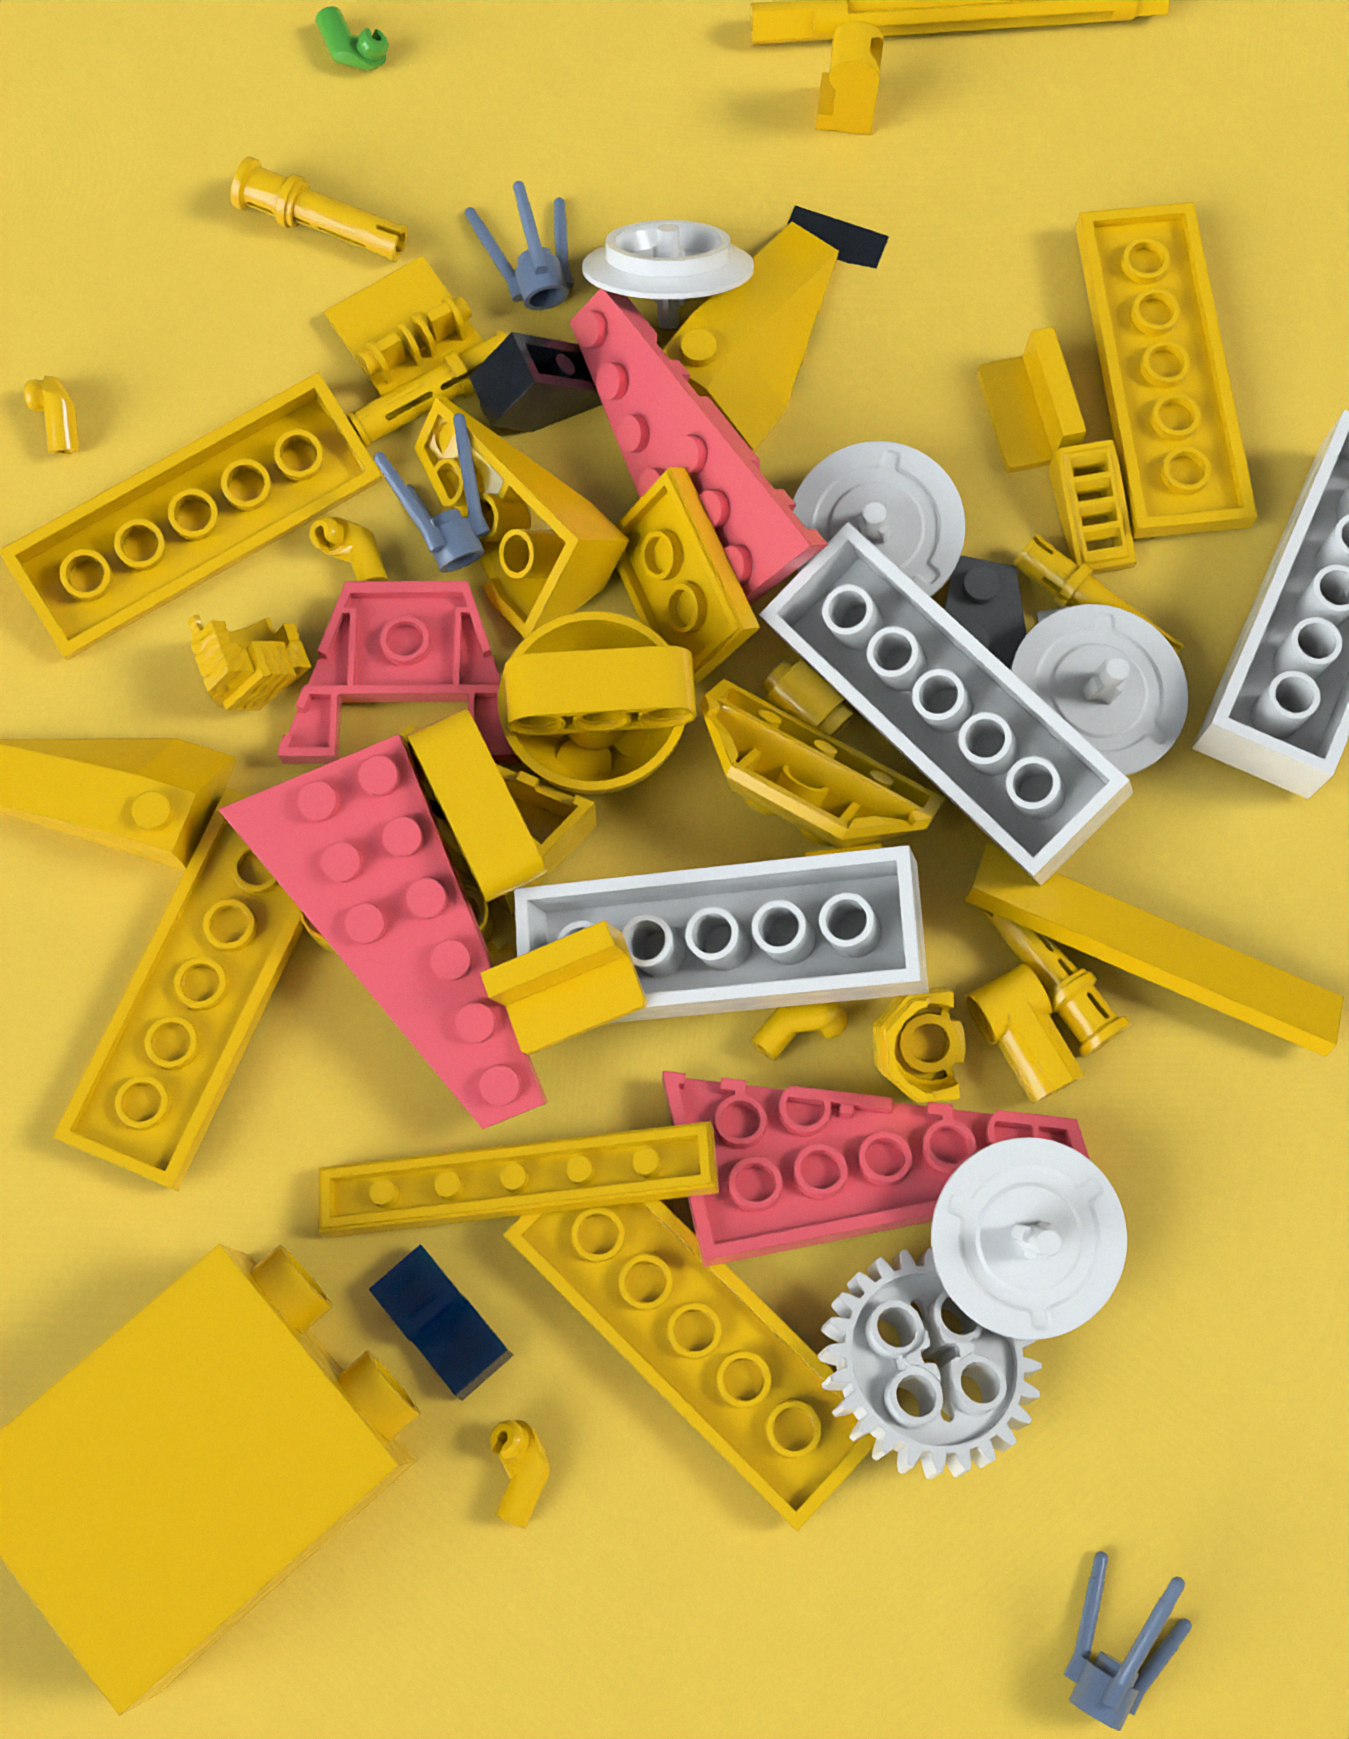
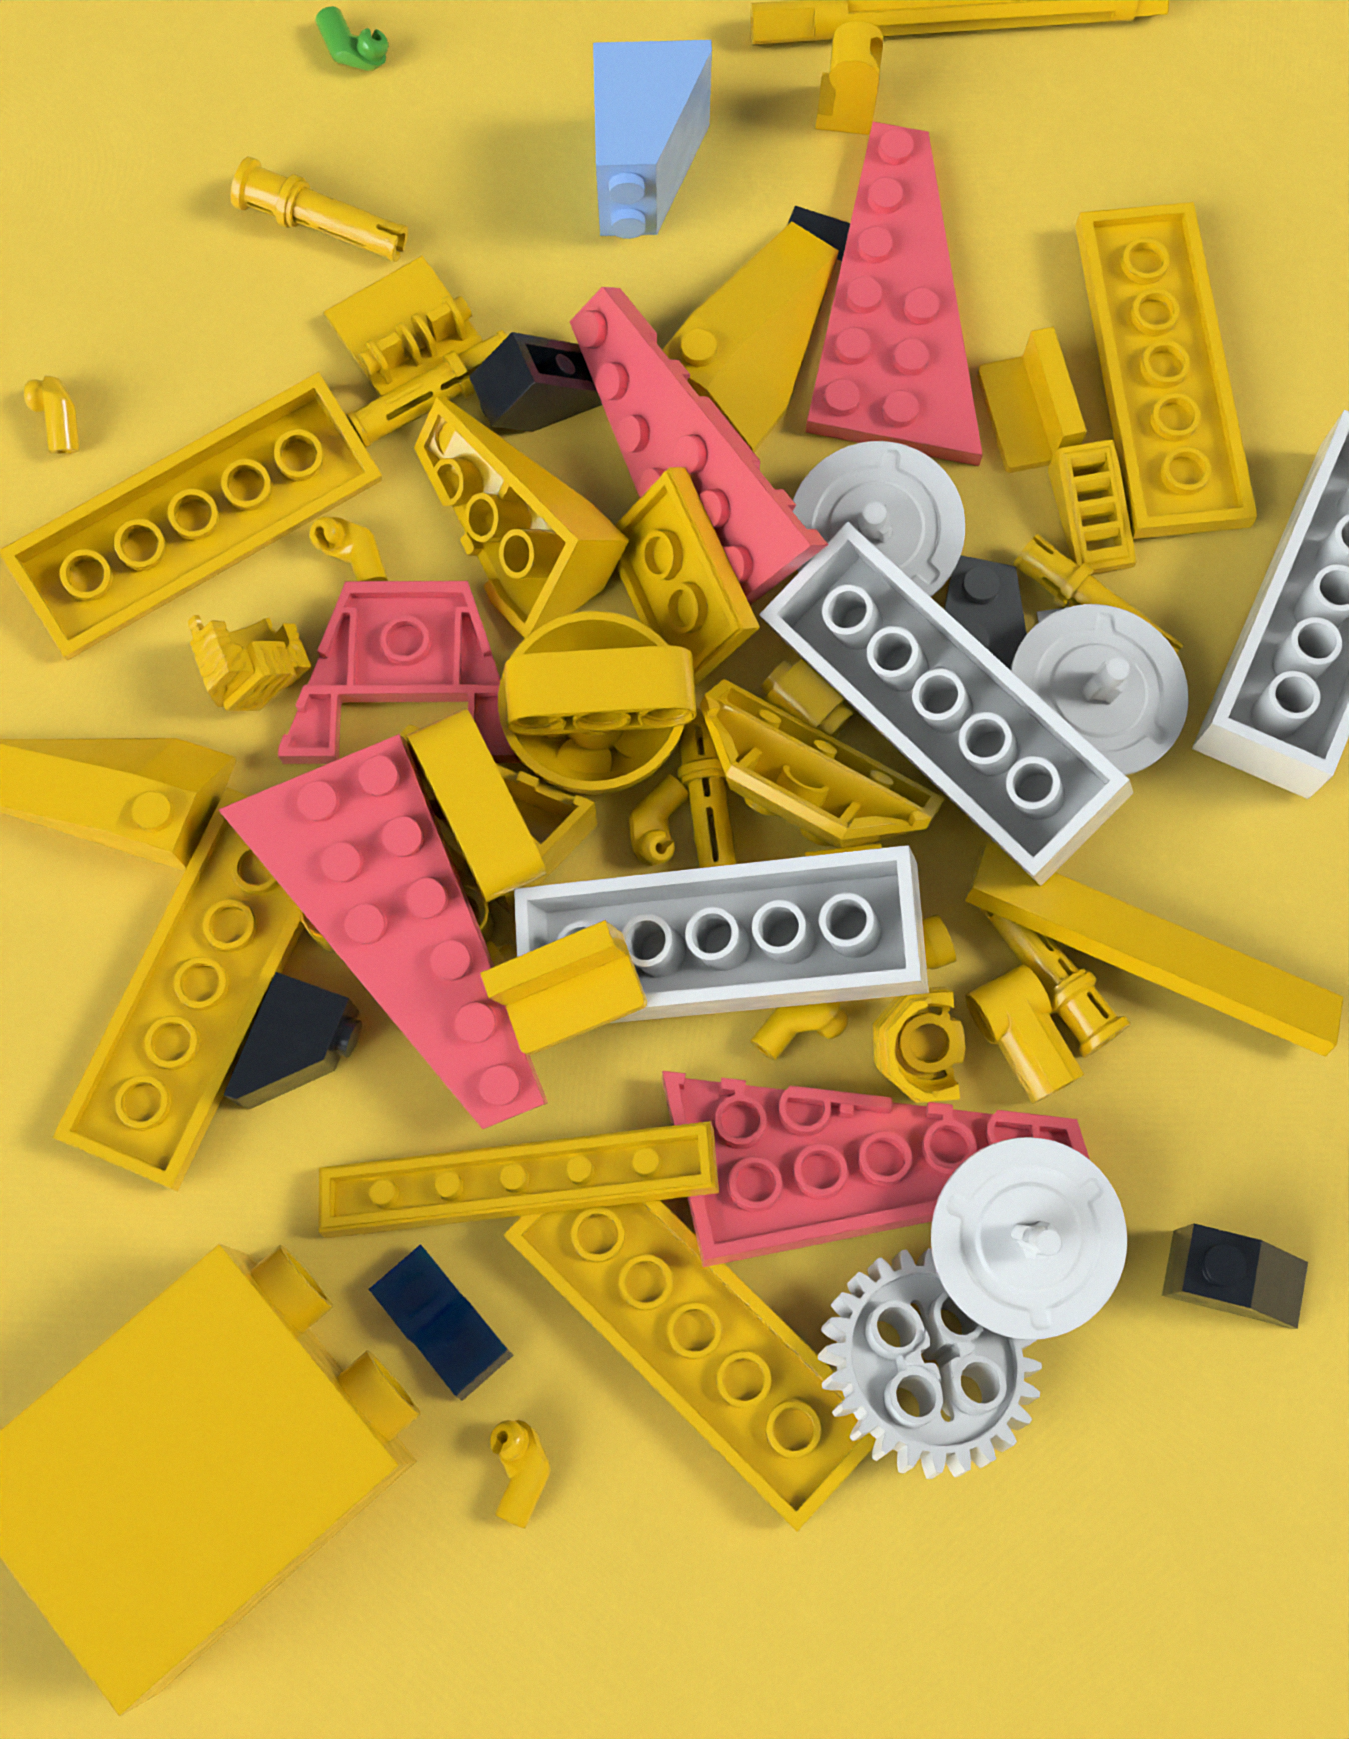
(293, 1041): none -> black slope
(448, 535): sand blue plant -> none
(540, 276): sand blue plant -> none
(647, 128): none -> light blue slope
(650, 823): none -> yellow arm
(668, 264): white piece -> none
(700, 774): none -> yellow pin
(894, 329): none -> coral wing
(938, 944): none -> yellow hinge
(1112, 1687): sand blue plant -> none
(1235, 1275): none -> slope

